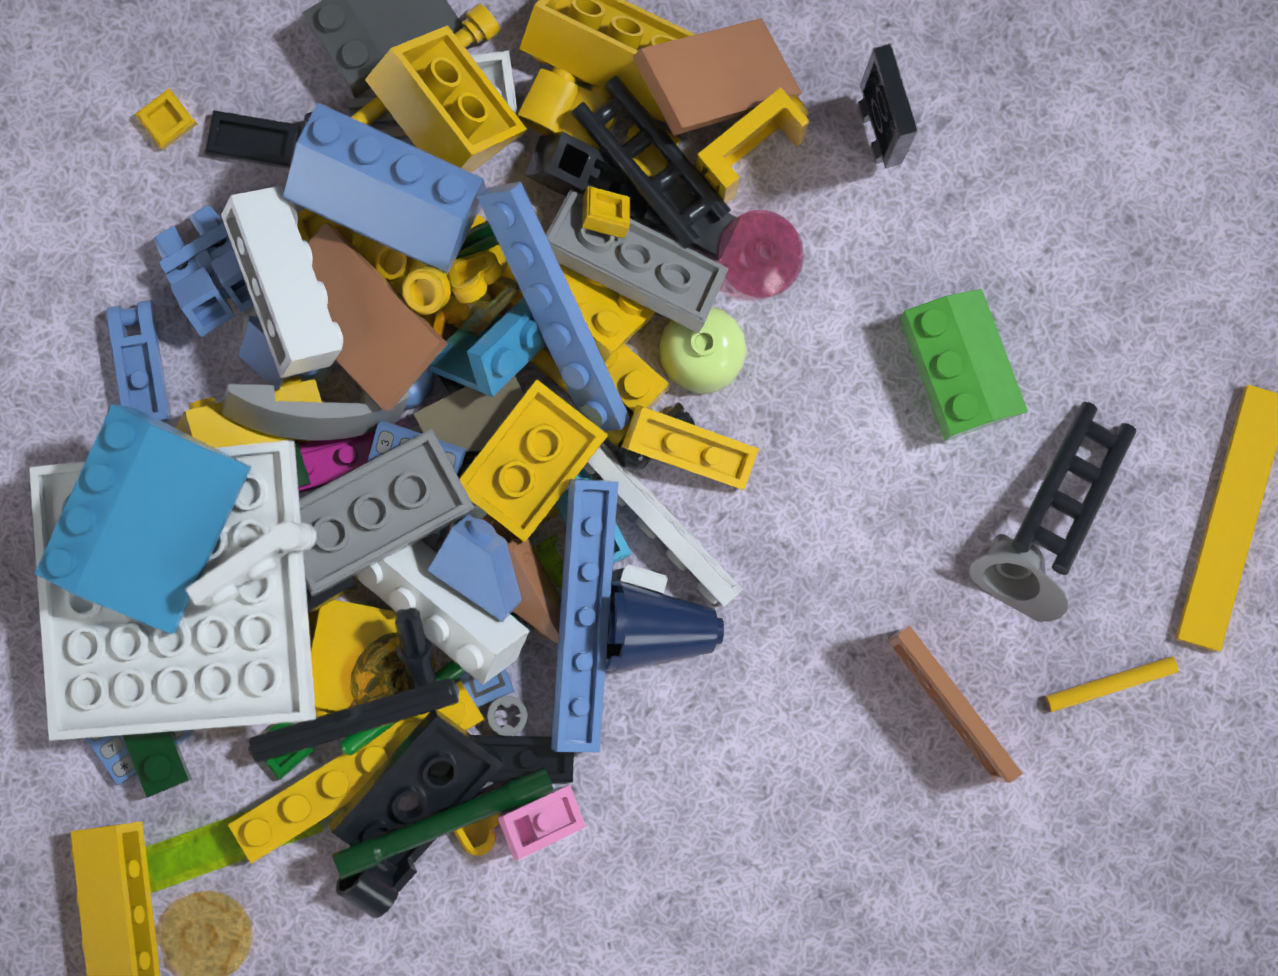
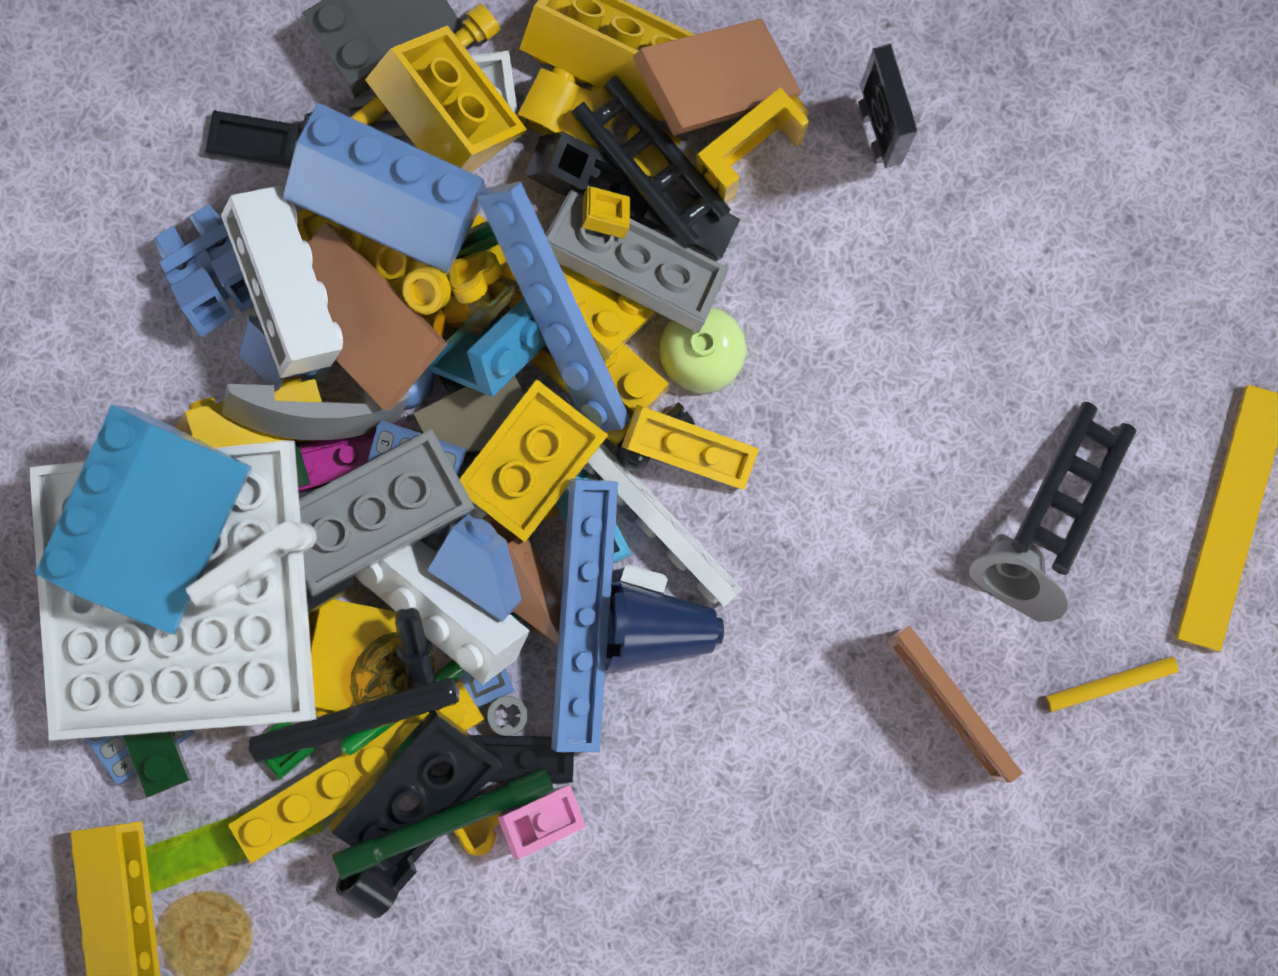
(139, 360): medium blue plate -> none
(166, 119): yellow tile -> none
(551, 559): clear neon green piece -> none
(741, 254): clear pink dish -> none
(962, 363): bright green slope -> none

